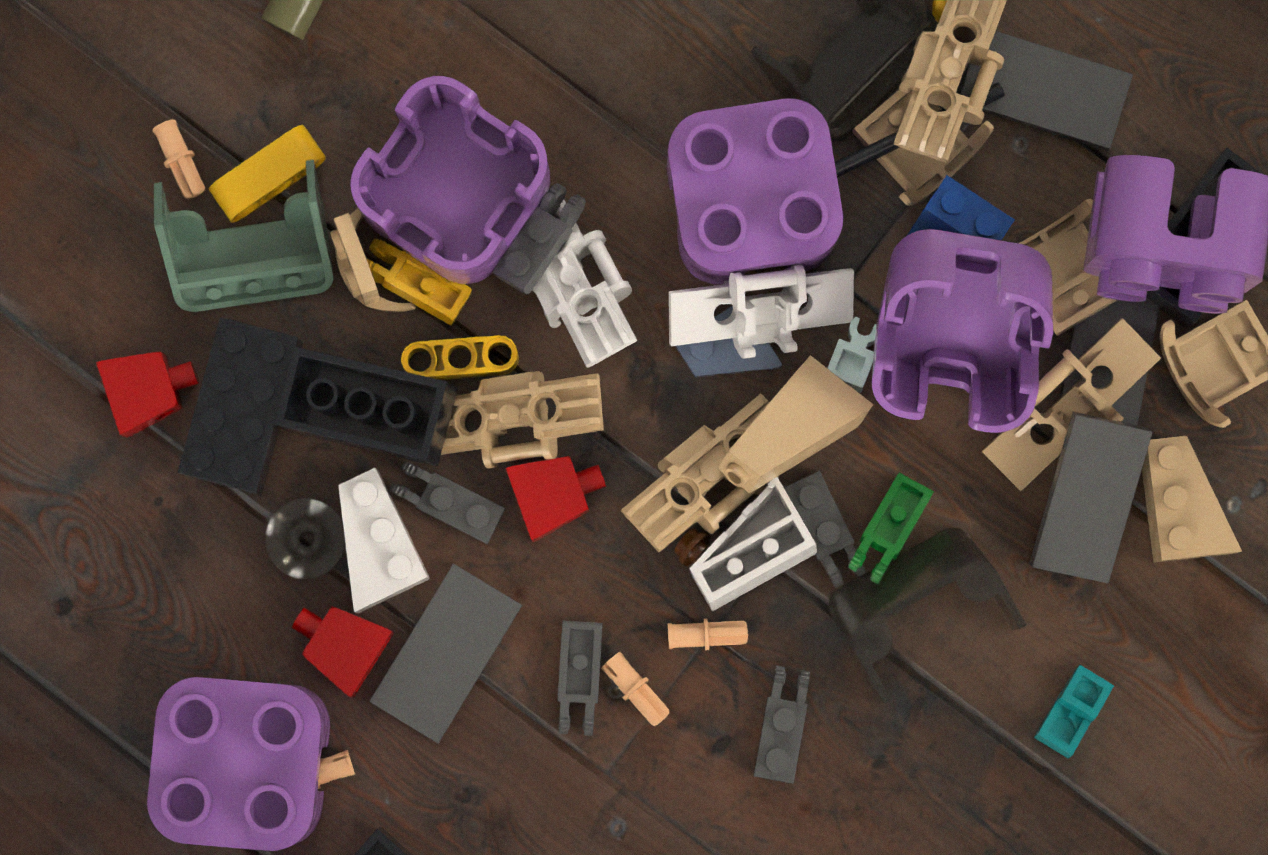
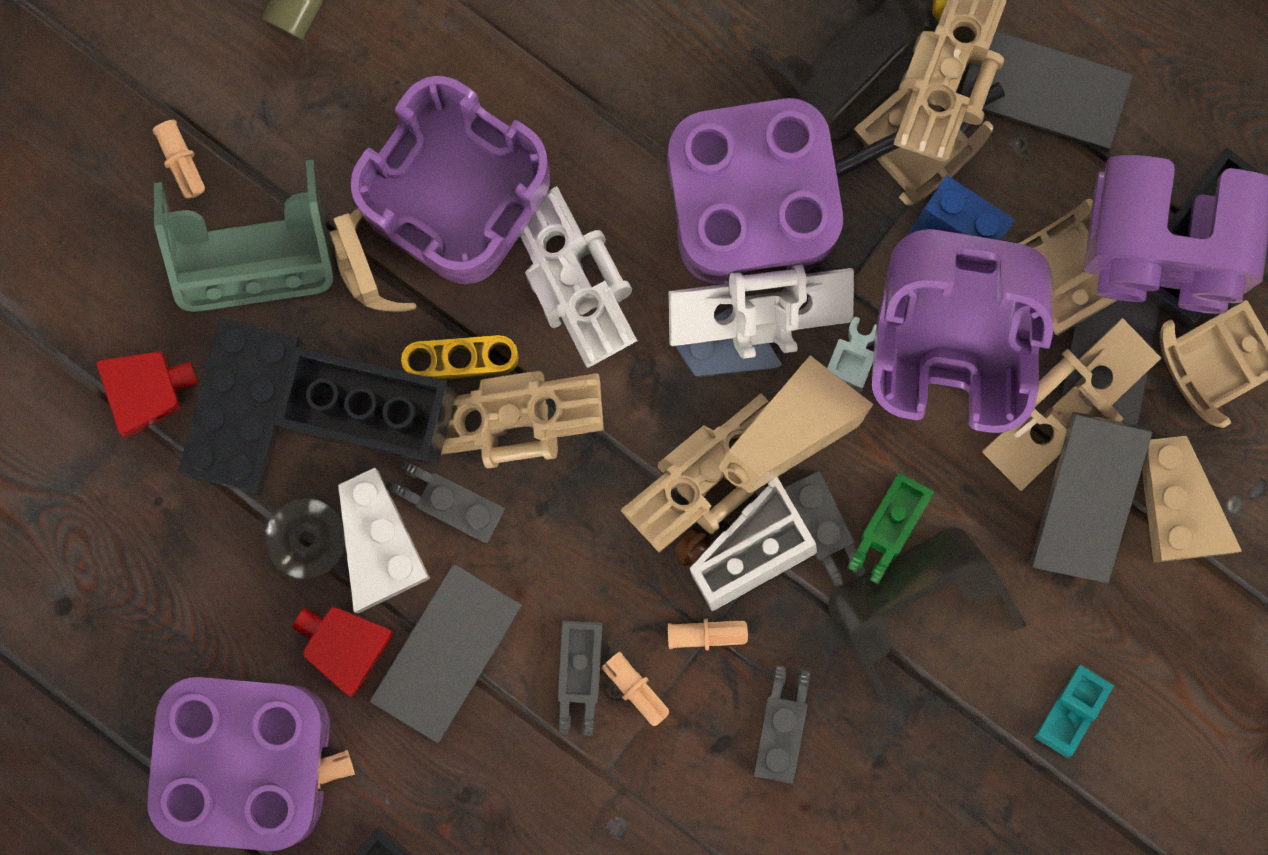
(266, 173): yellow beam -> none
(418, 282): yellow hinge -> none
(539, 240): dark grey hinge -> none
(552, 493): red torso -> none

